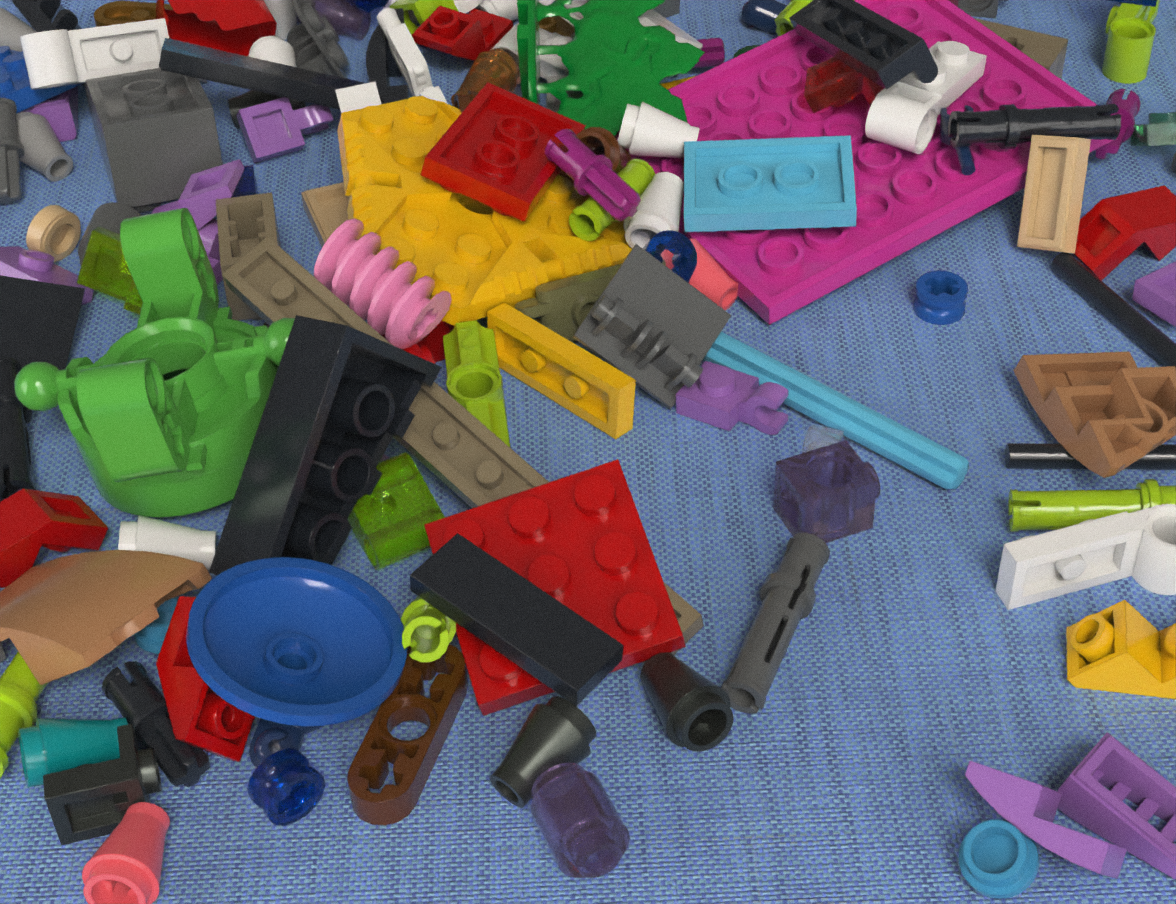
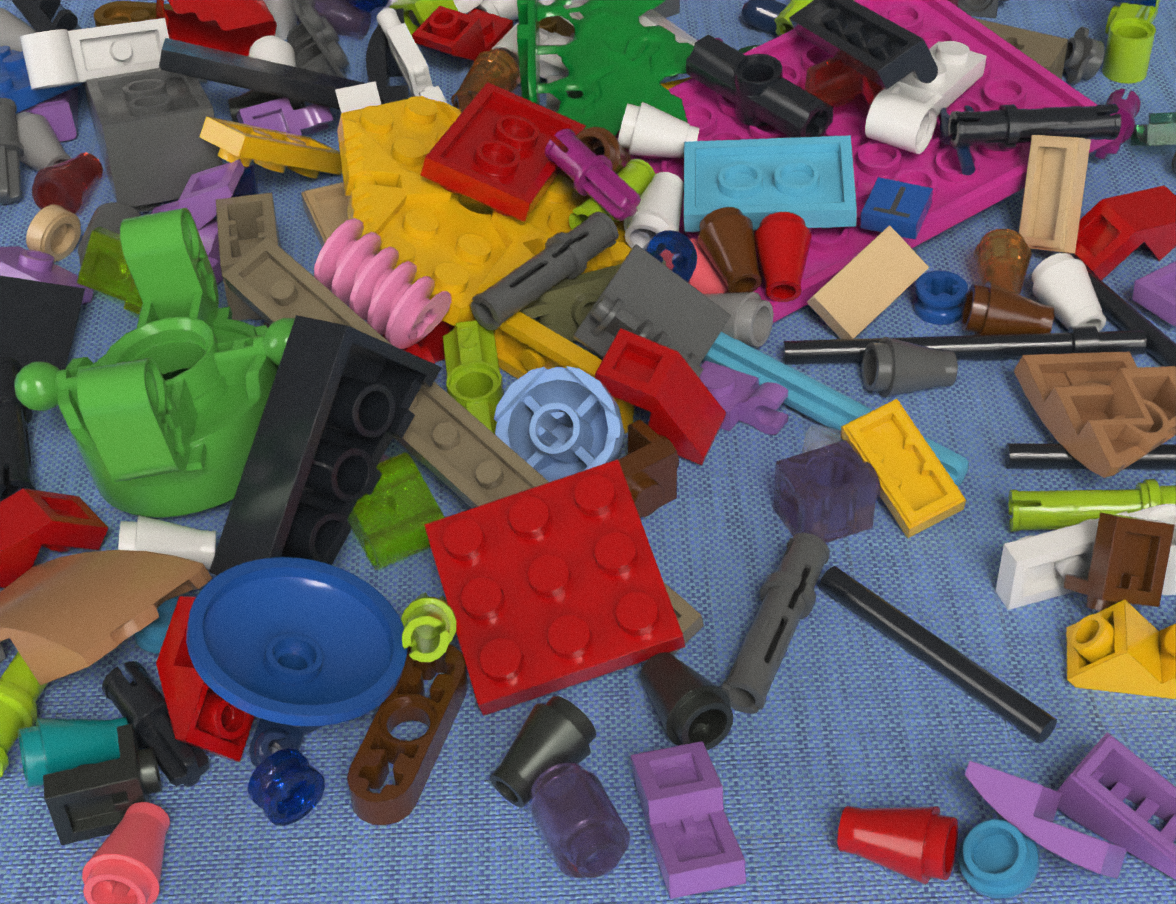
(67, 182): none -> clear red cone
(271, 148): none -> yellow plate
(517, 618): black tile -> none
(560, 421): none -> light blue cylinder
(562, 258): none -> dark grey pin
(650, 468): none -> reddish brown bracket
(668, 388): none -> red slope
(687, 820): none -> medium lavender slope
(730, 246): none -> reddish brown cone
(750, 316): none -> light grey cone
(758, 89): none -> black piece
(783, 252): none -> red cone
(868, 284): none -> tan tile
(897, 205): none -> blue tile
(903, 839): none -> red cone
(905, 367): none -> dark grey cone
(909, 472): none -> yellow plate
(939, 655): none -> black bar
(1001, 311): none -> reddish brown cone
(1002, 259): none -> clear orange cone
(1068, 288): none -> white cone
(1077, 340): none -> black bar
(1082, 56): none -> dark grey plate
(1125, 562): none -> reddish brown bracket

